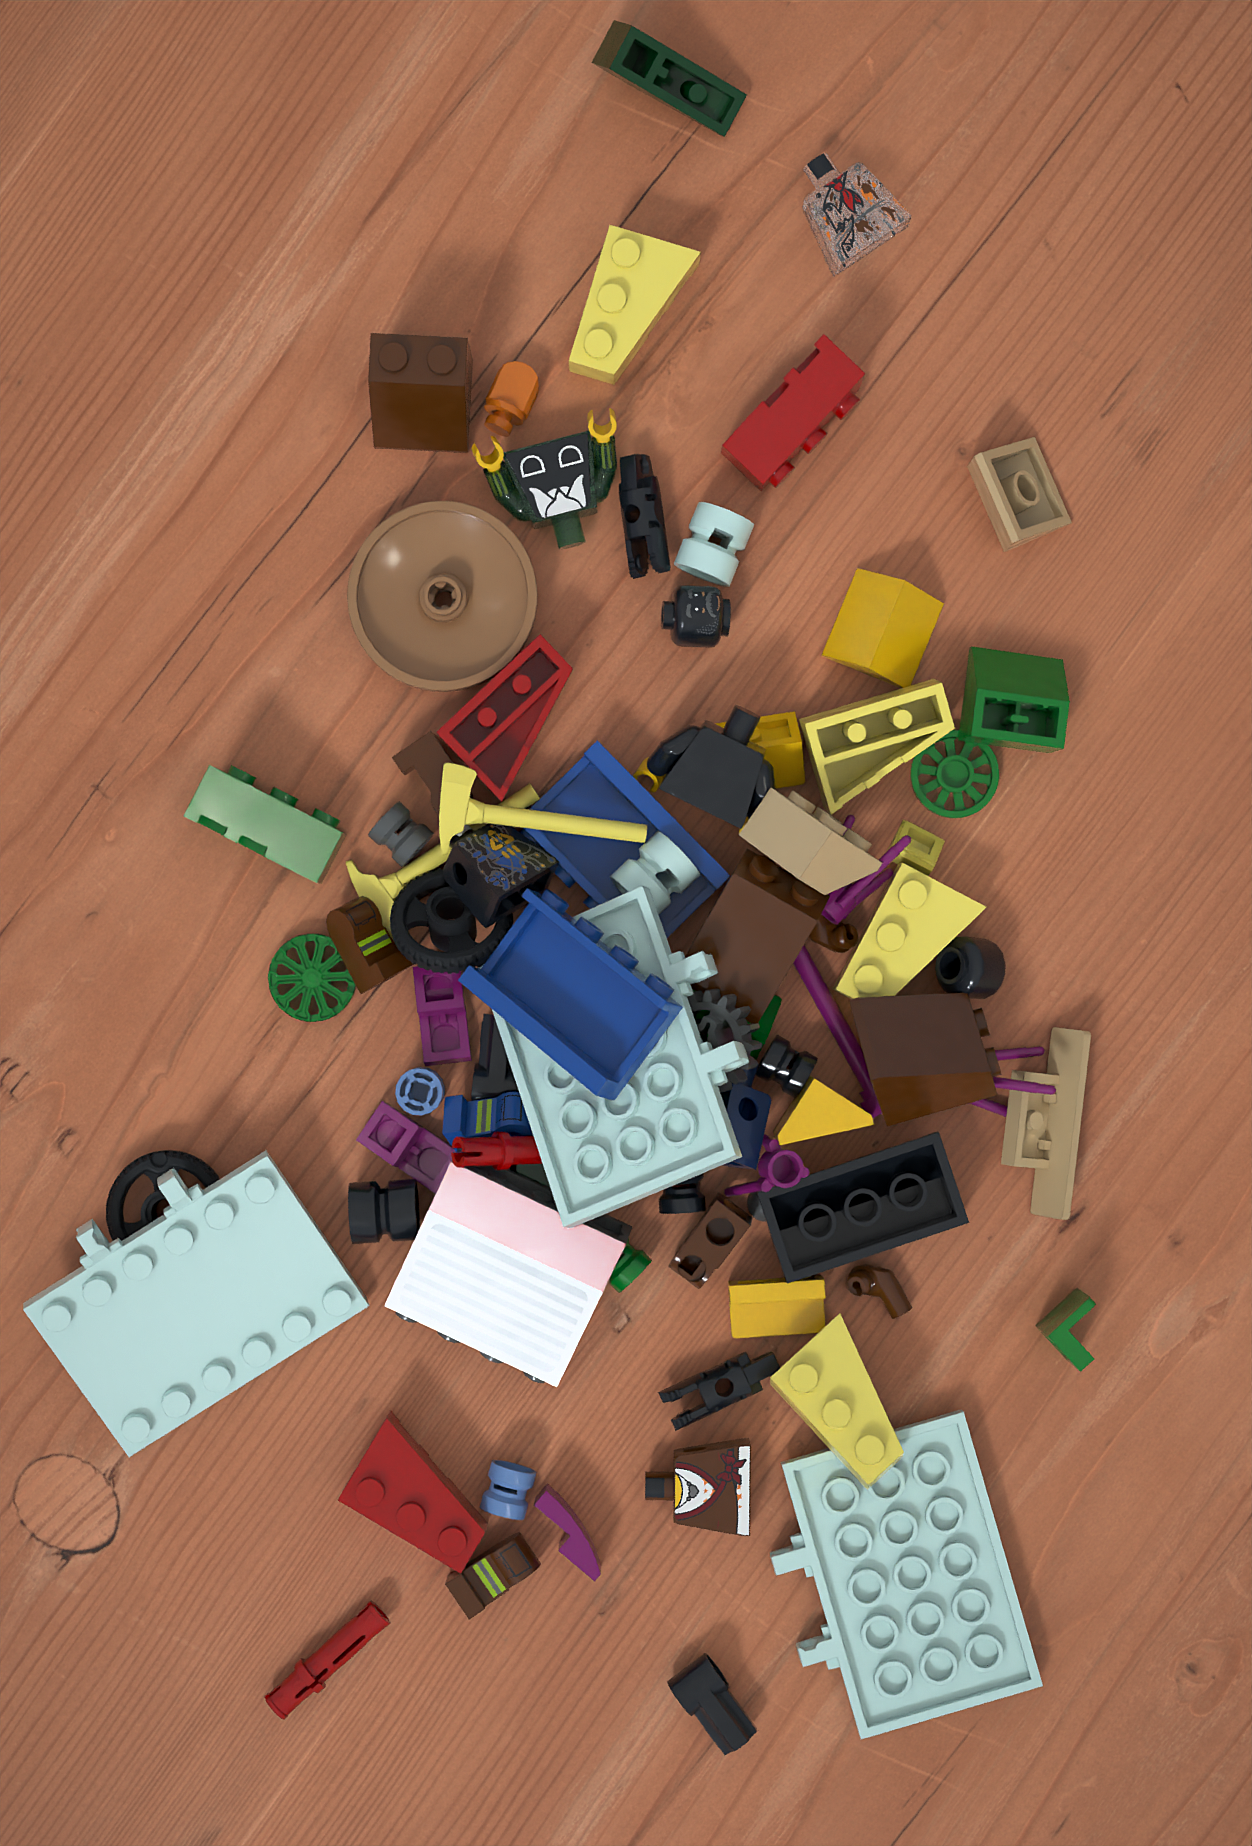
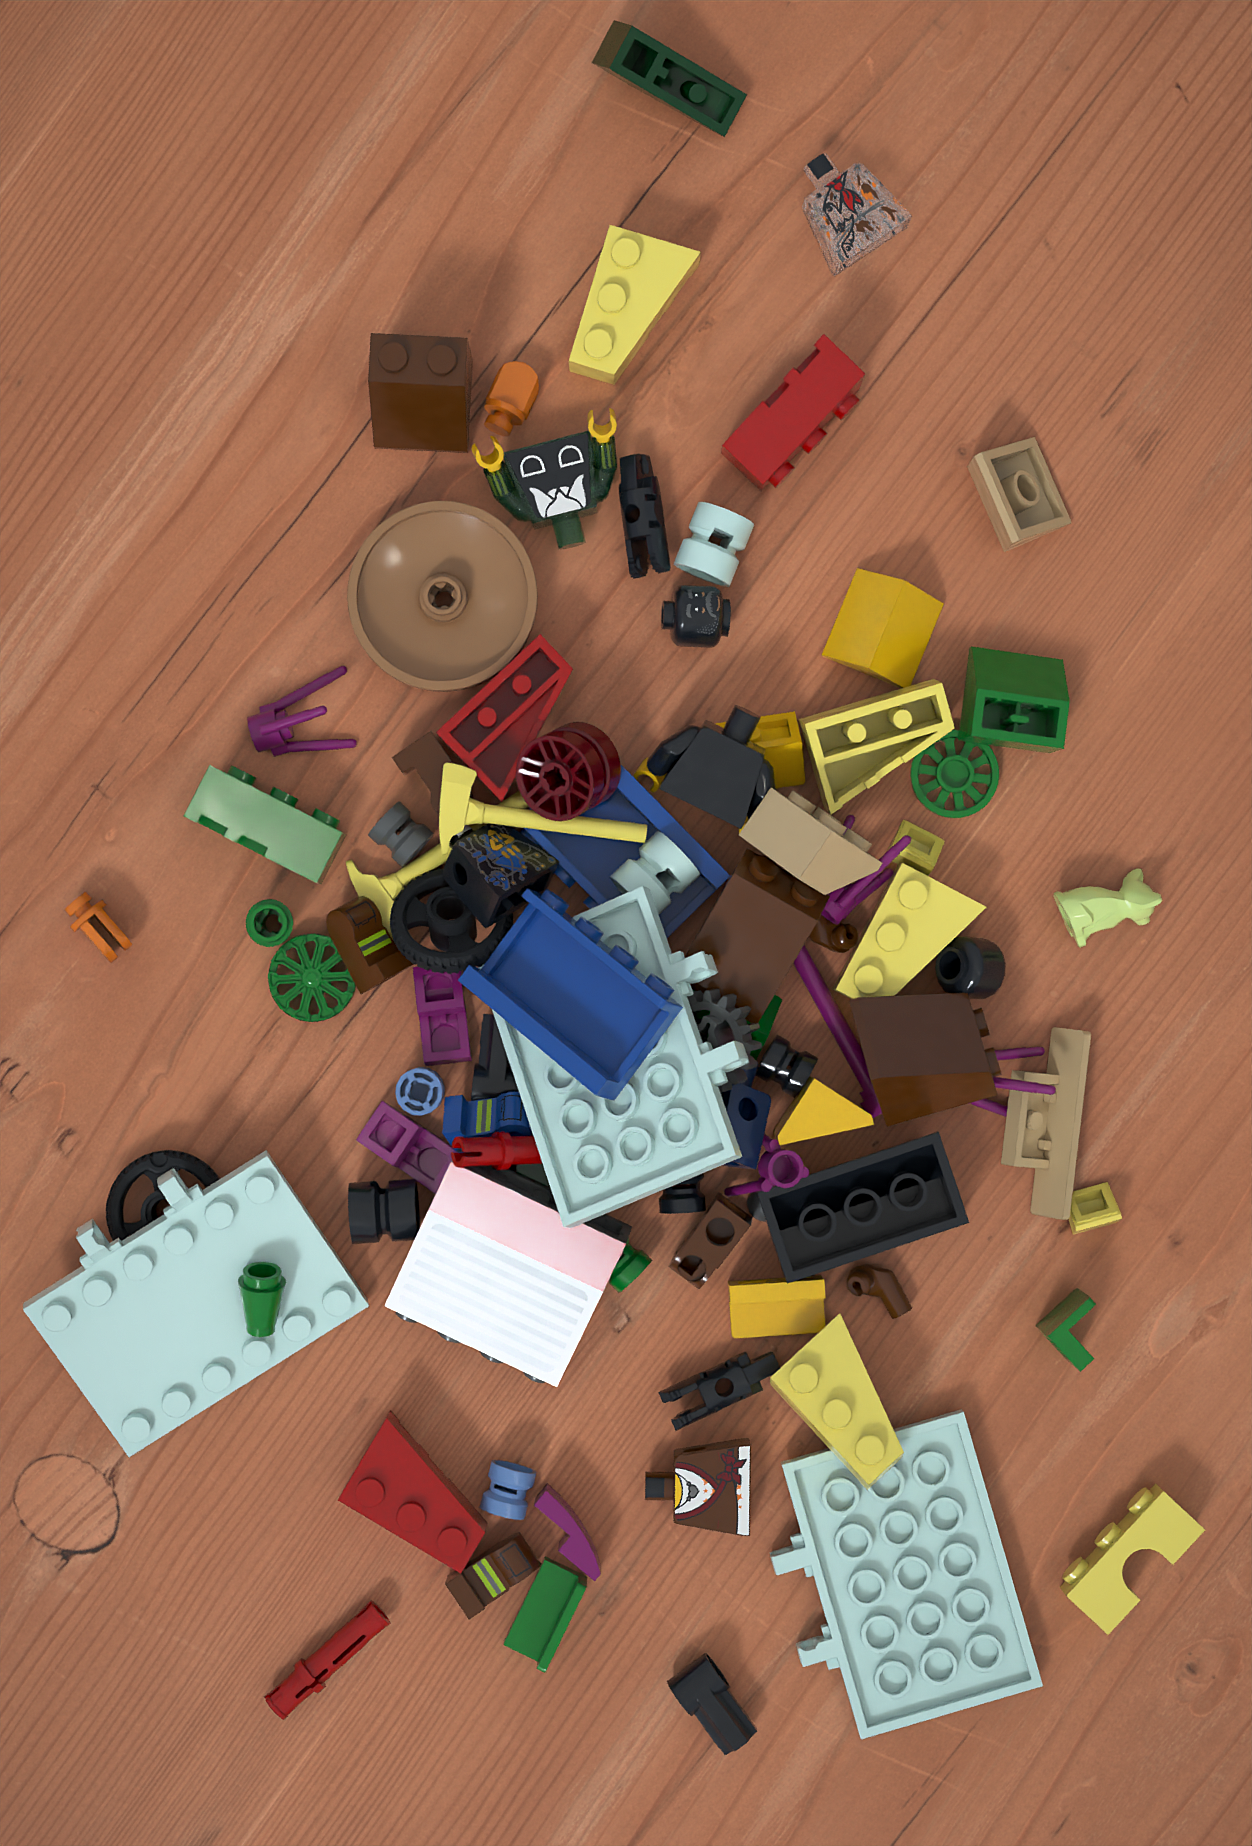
(85, 912): none -> orange arm
(257, 919): none -> green cone
(261, 1297): none -> green cone
(273, 728): none -> magenta plant
(546, 1612): none -> green panel
(568, 771): none -> dark red wheel
(1093, 1208): none -> light yellow slope
(1097, 908): none -> yellowish green animal
(1098, 1581): none -> light yellow arch

